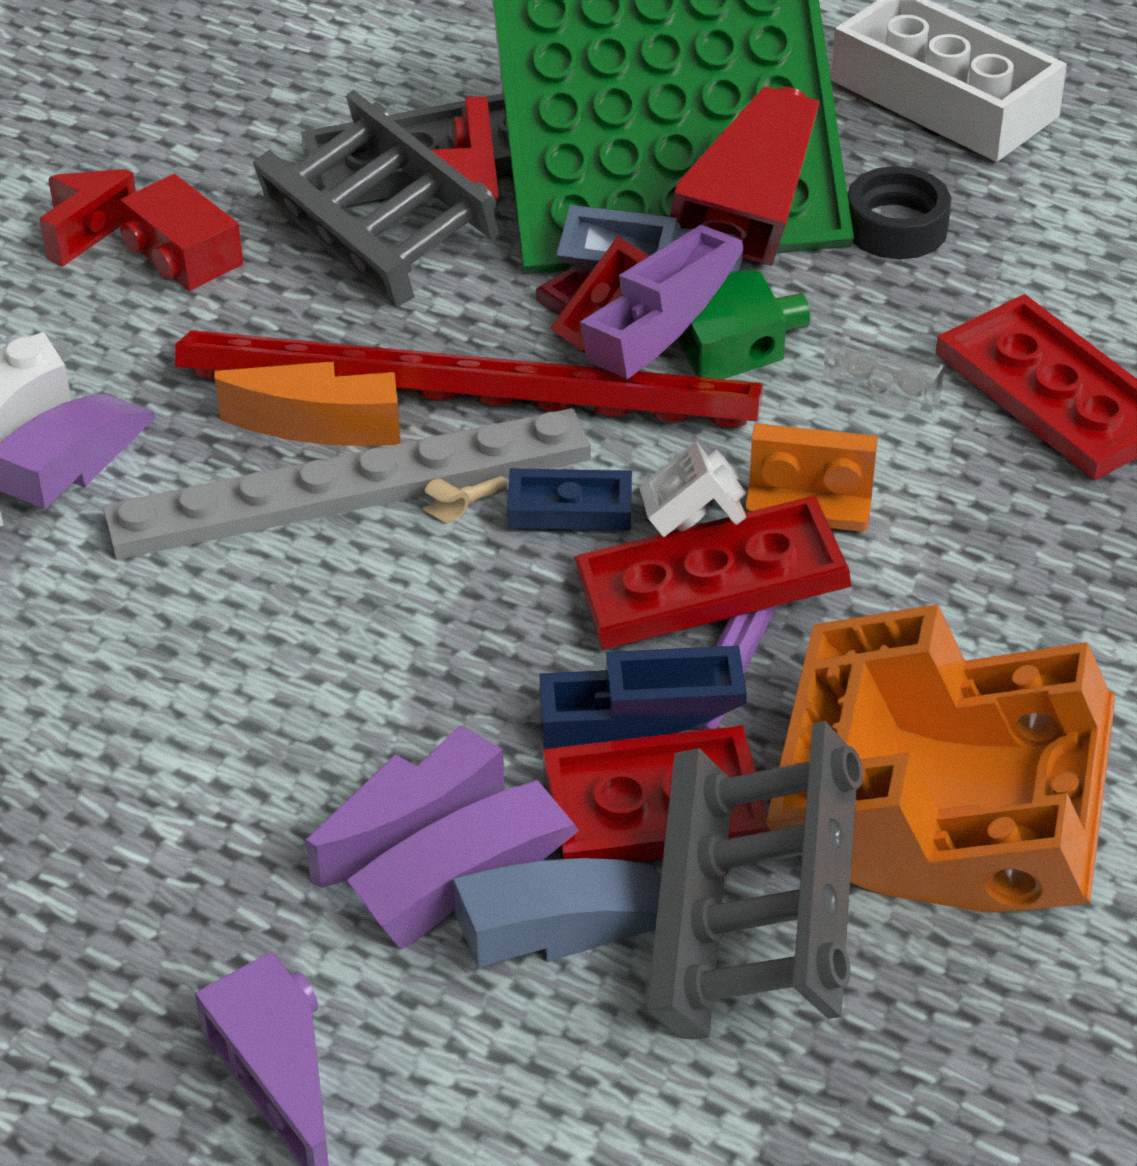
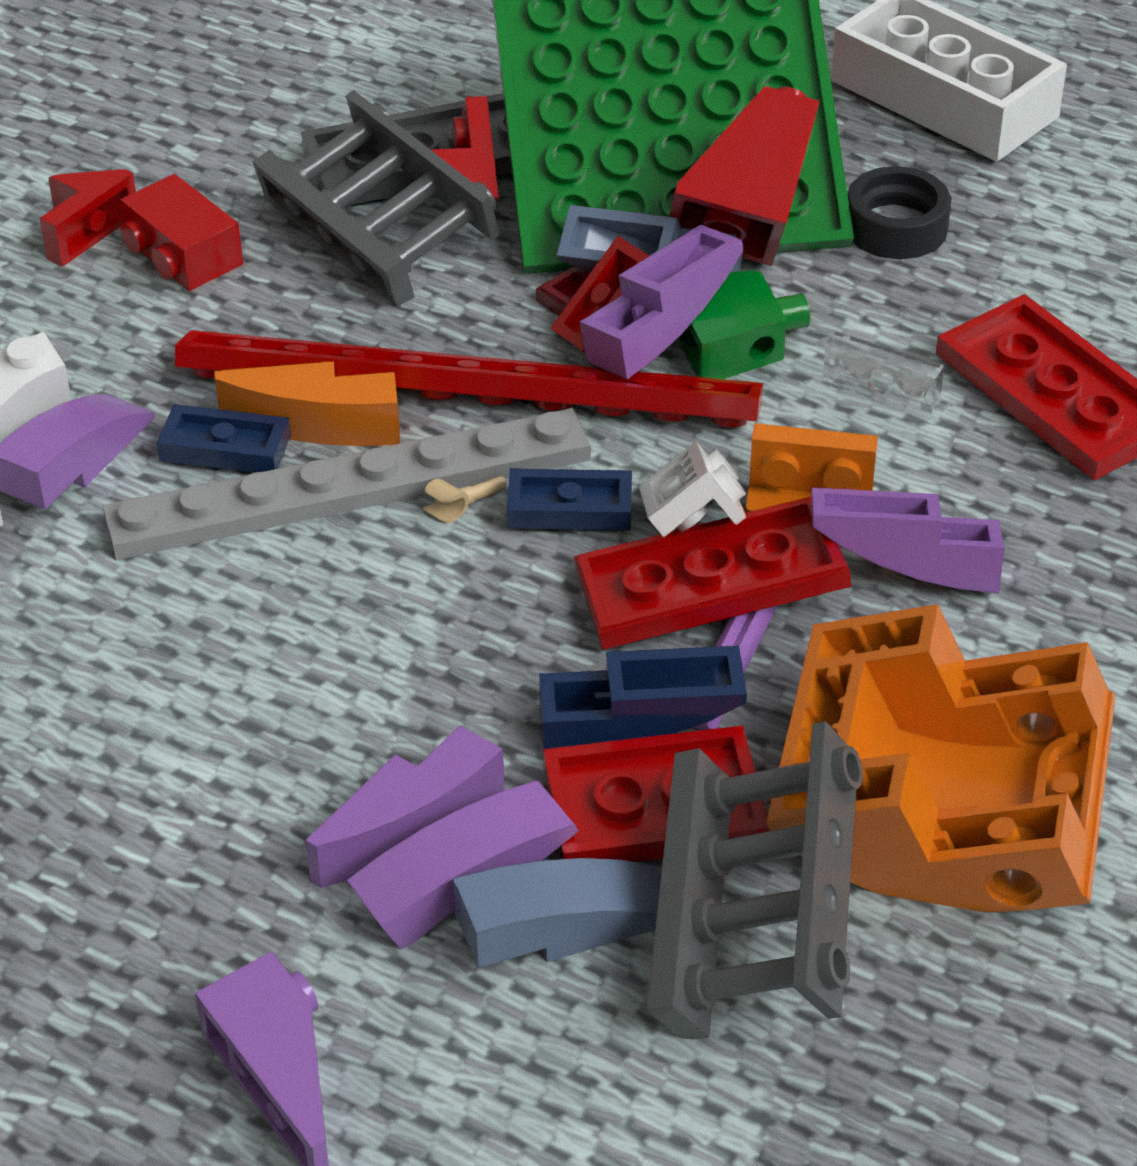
(223, 439): none -> dark blue plate
(912, 537): none -> medium lavender slope

